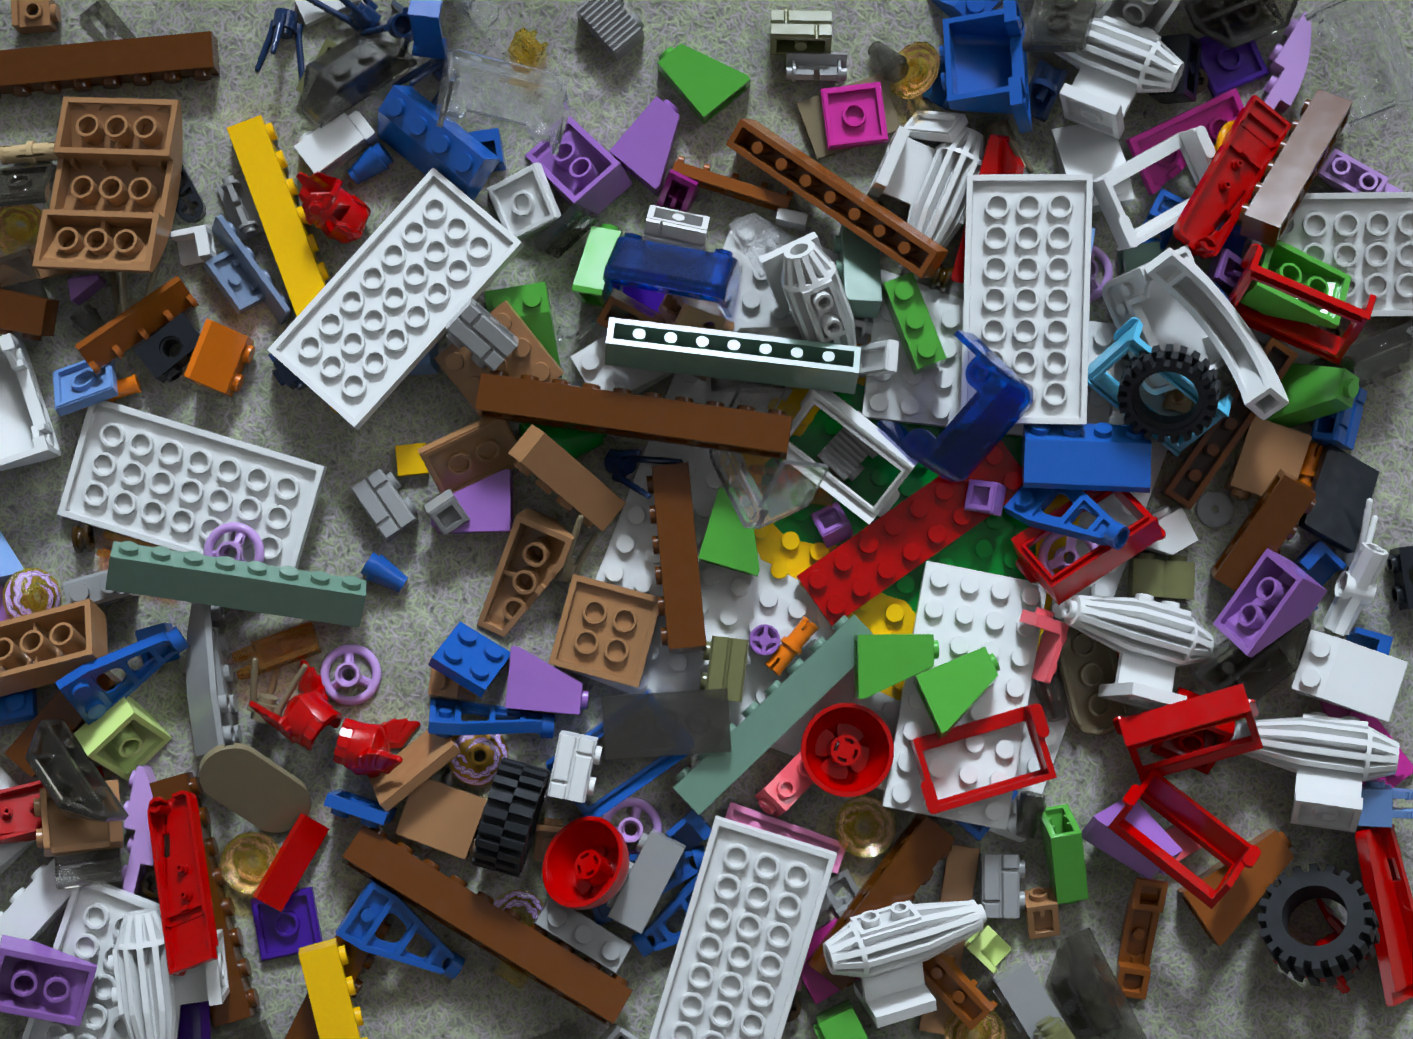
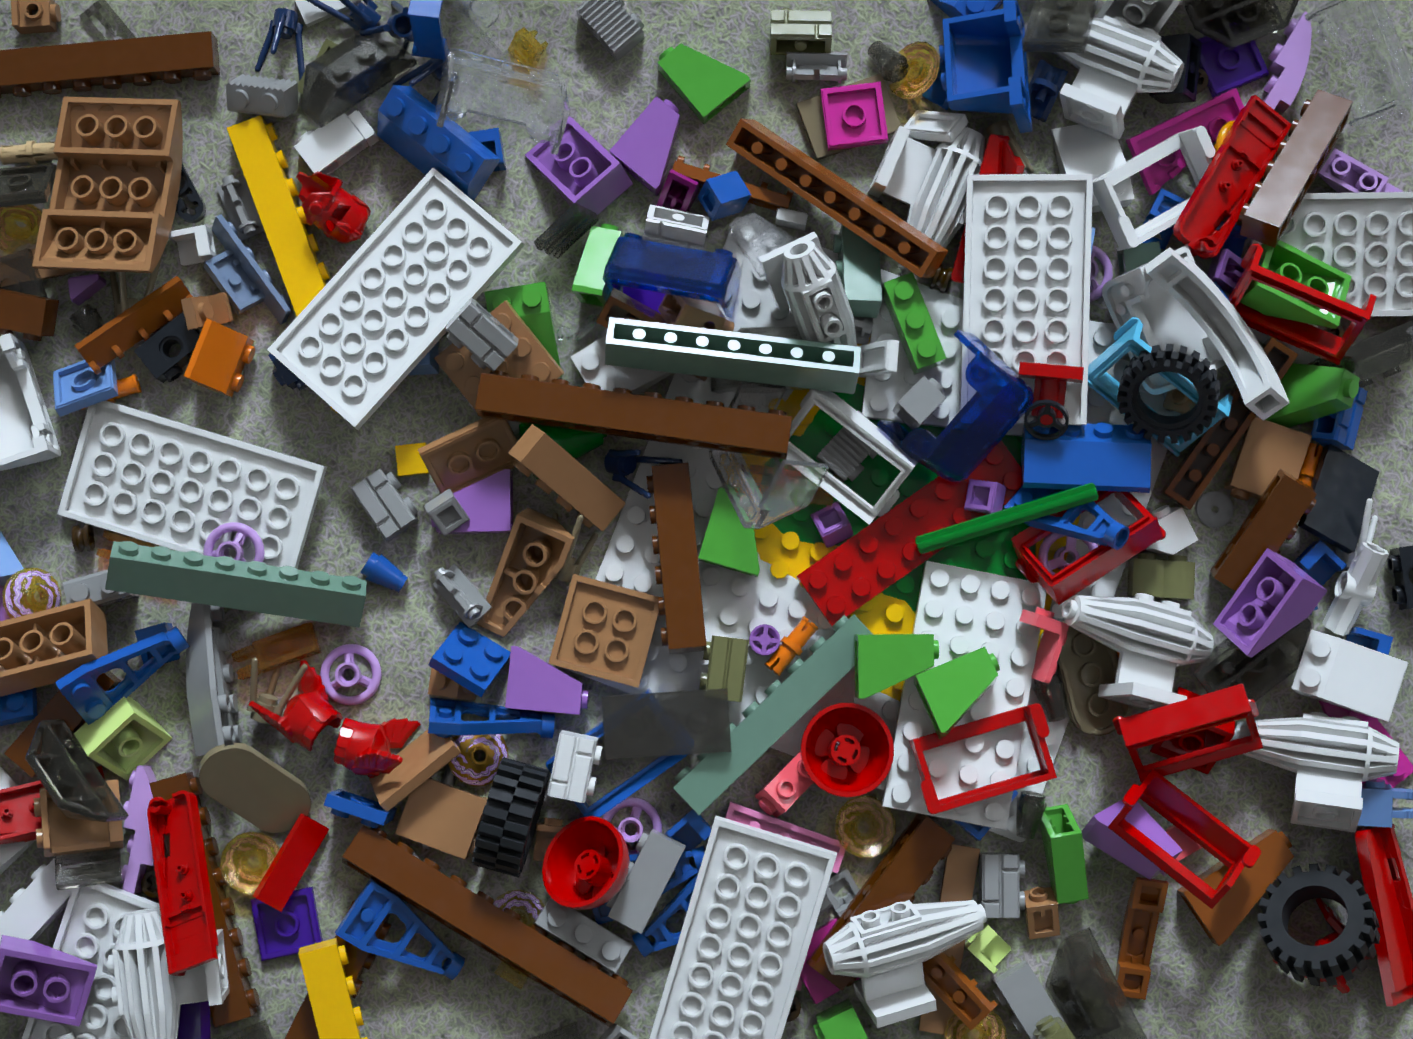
(213, 307): none -> medium nougat bracket
(262, 96): none -> light grey brick
(370, 163): blue cone -> none
(461, 594): none -> light grey hinge
(525, 202): white tile -> none
(724, 195): none -> blue panel
(920, 402): none -> light grey brick
(1006, 518): none -> green axle
(1049, 396): none -> red piece

